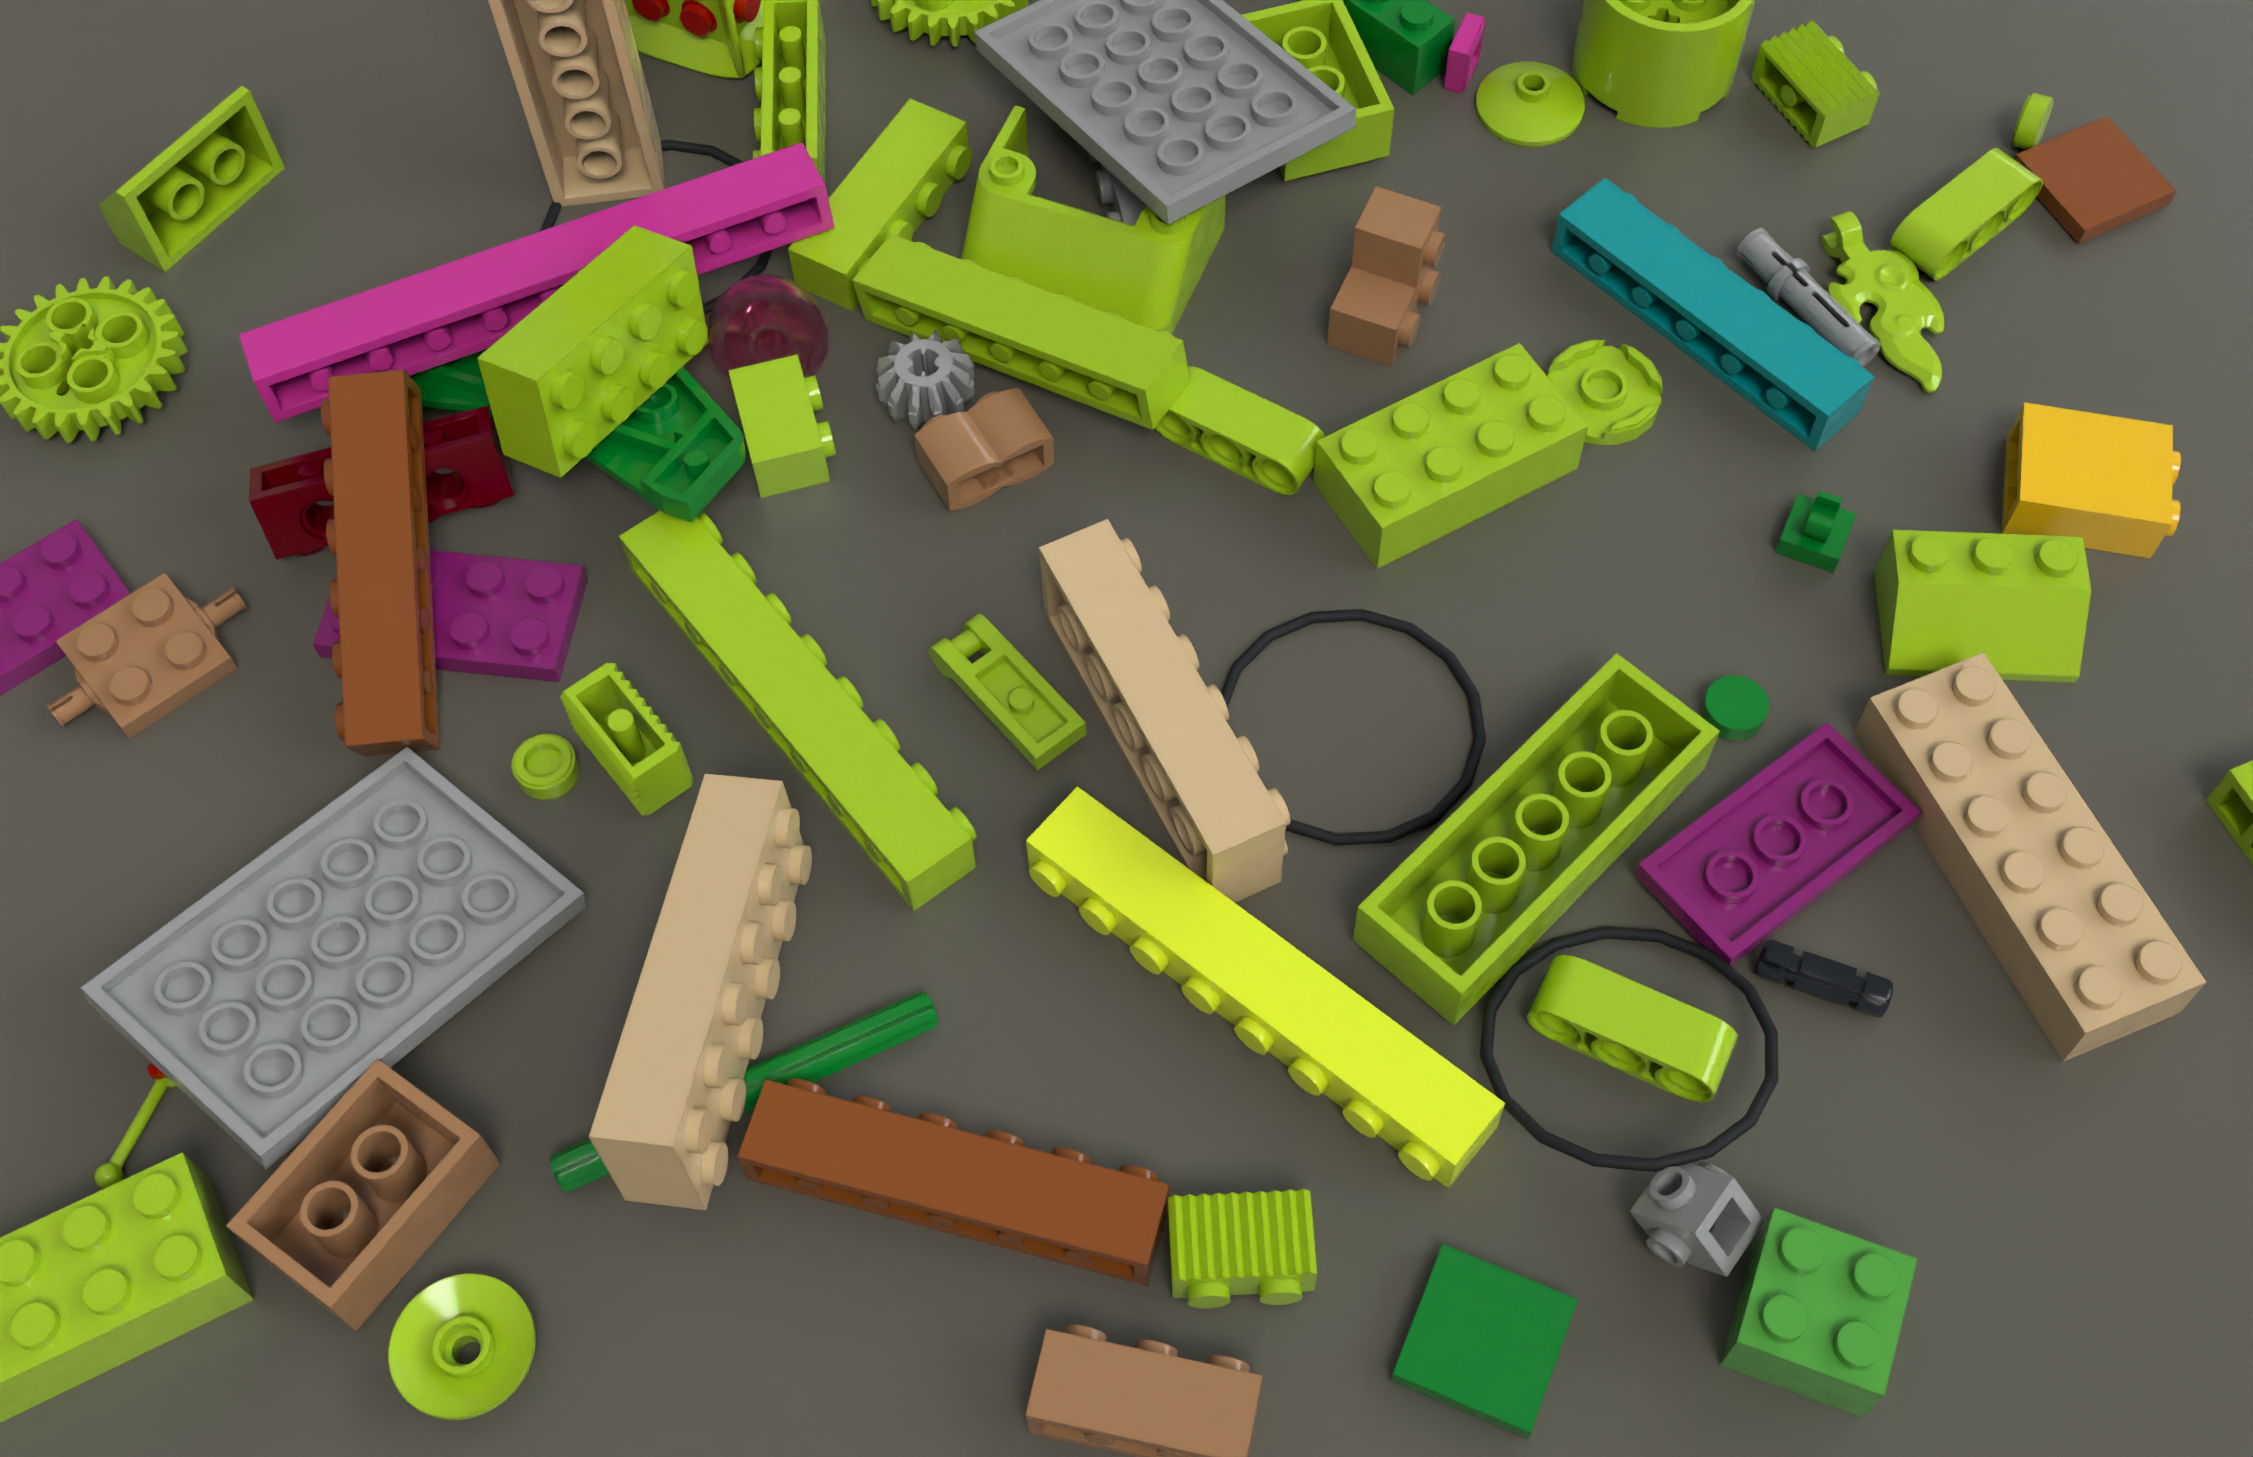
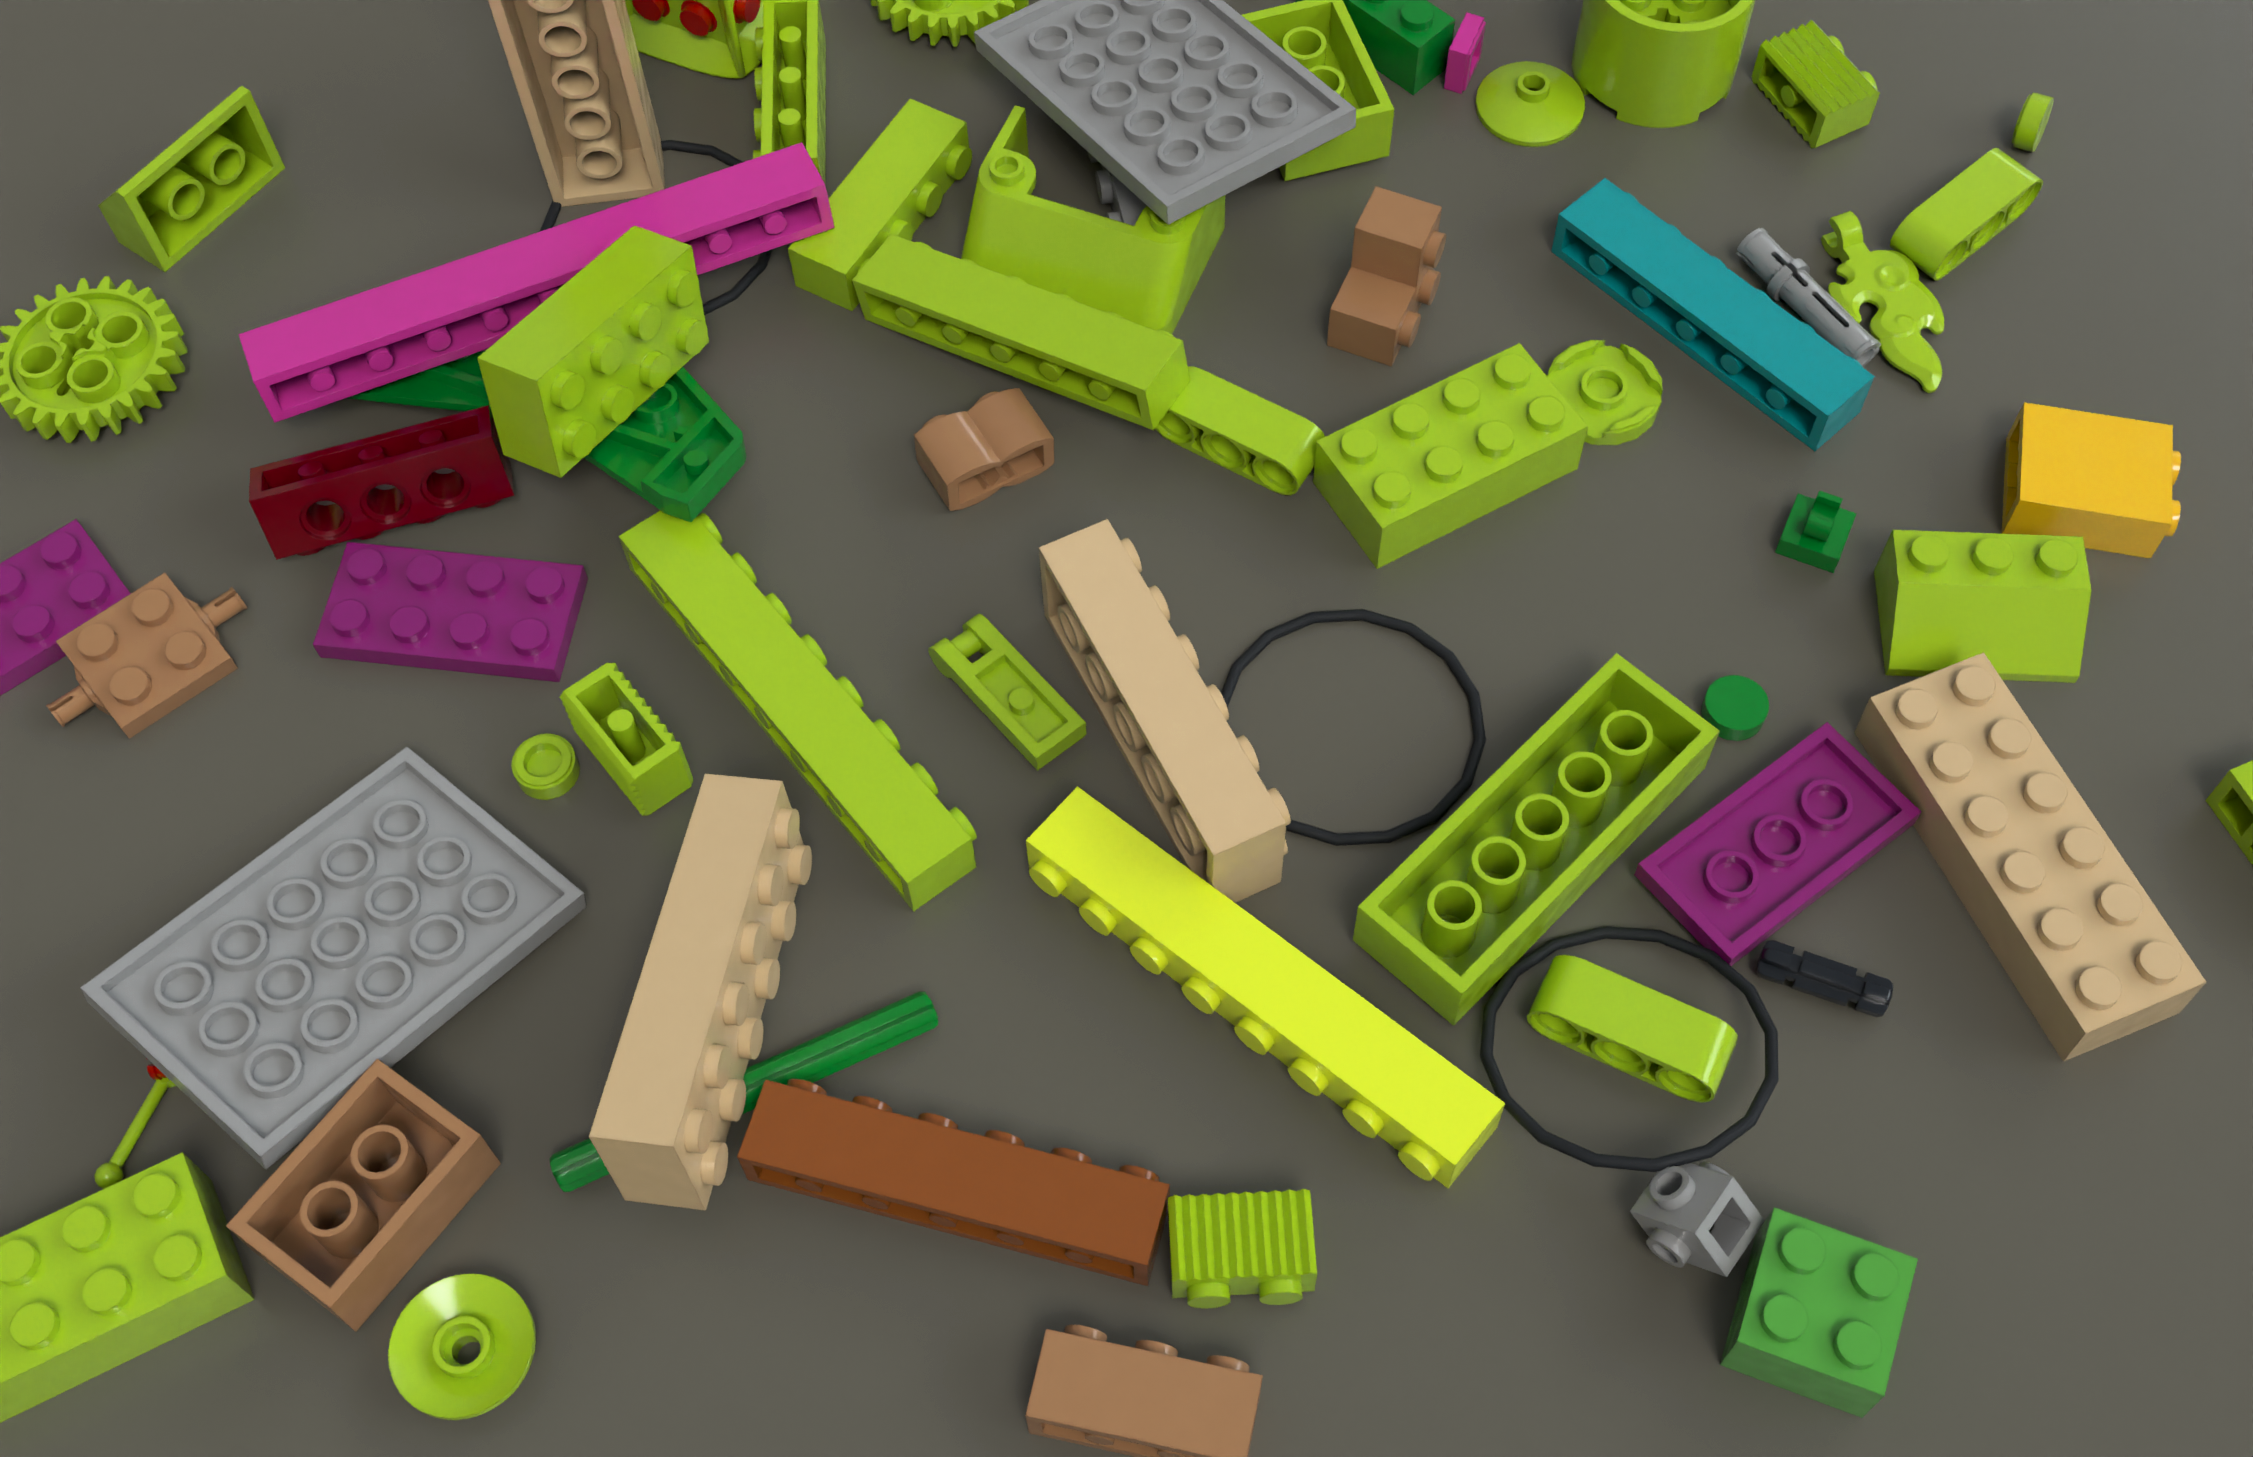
(381, 564): dark orange brick -> none
(767, 321): clear pink cylinder -> none
(781, 425): lime brick -> none
(925, 379): light grey gear -> none
(1485, 1341): green tile -> none
(2095, 179): dark orange tile -> none

